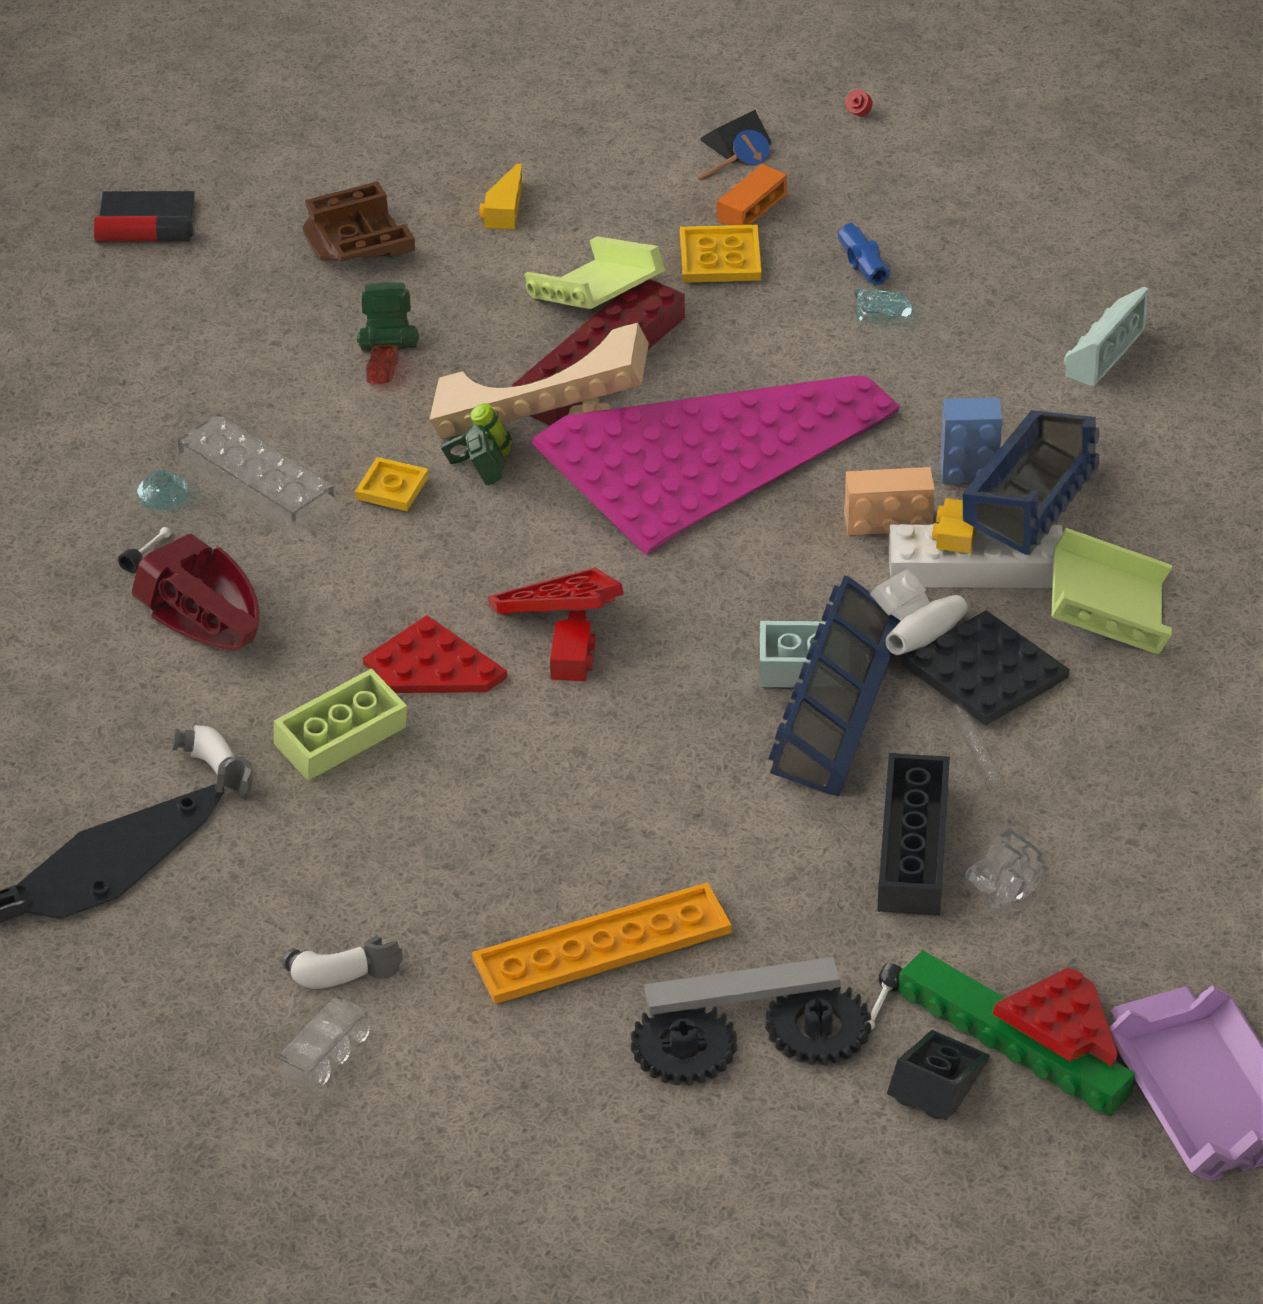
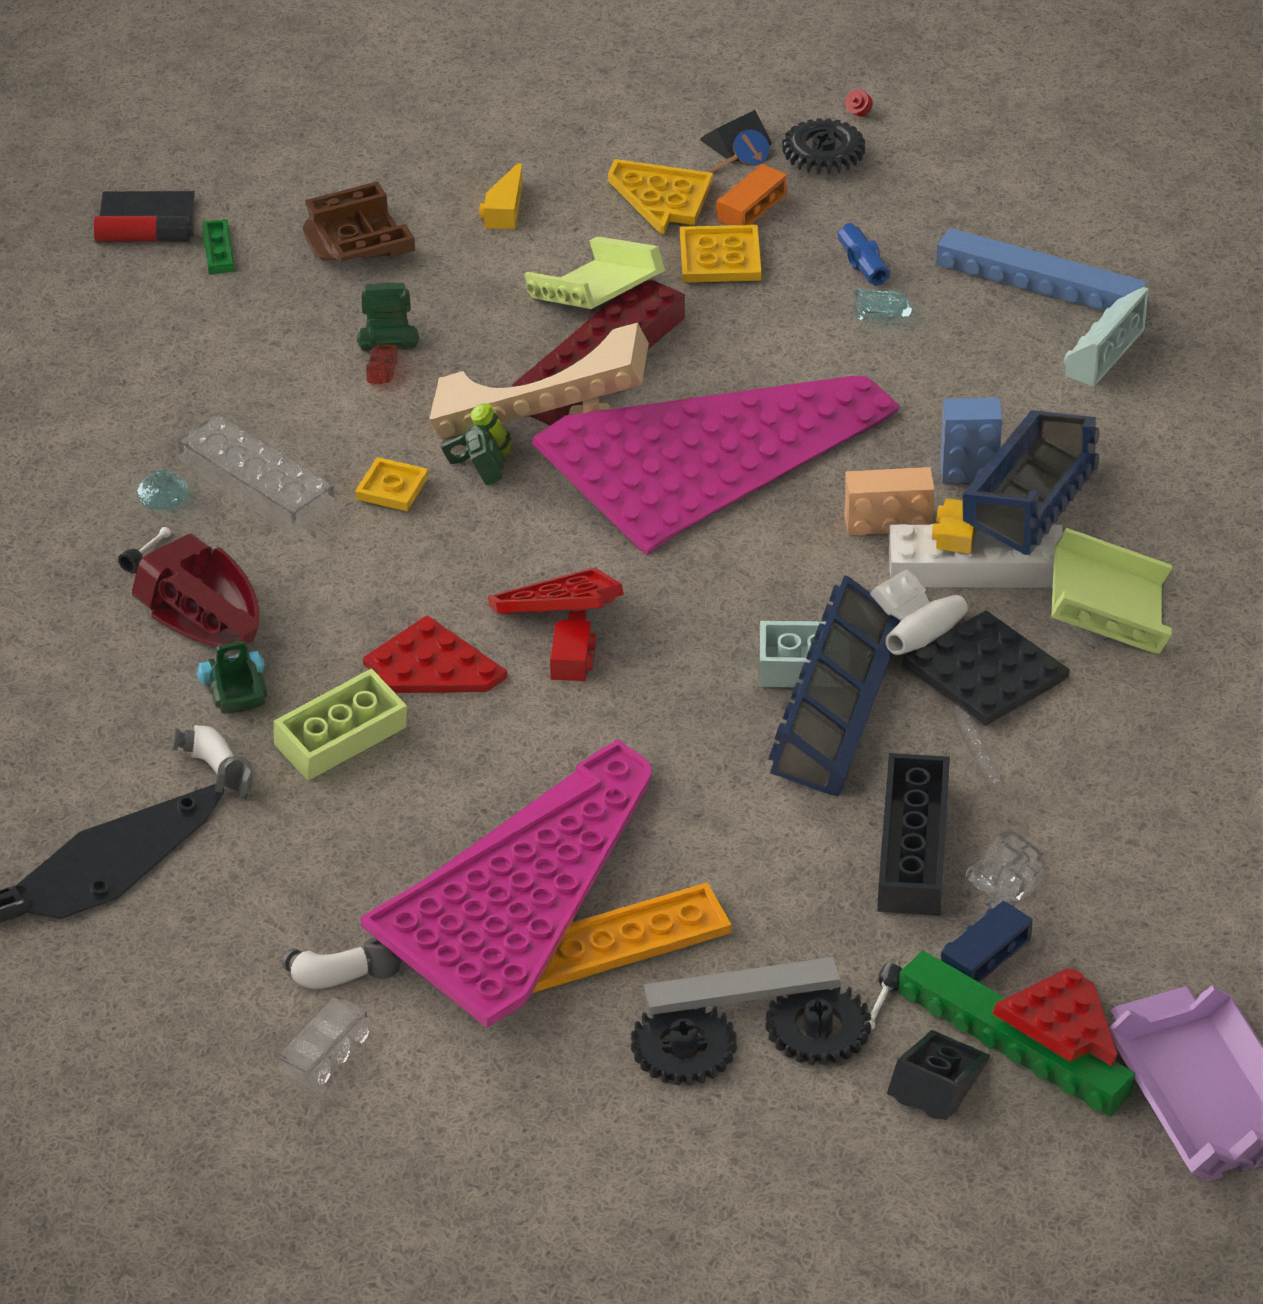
(218, 246): none -> green tile
(234, 680): none -> dark green piece
(504, 904): none -> dark pink wing
(661, 192): none -> yellow wing
(823, 151): none -> black gear
(989, 941): none -> dark blue brick
(1033, 270): none -> medium blue brick

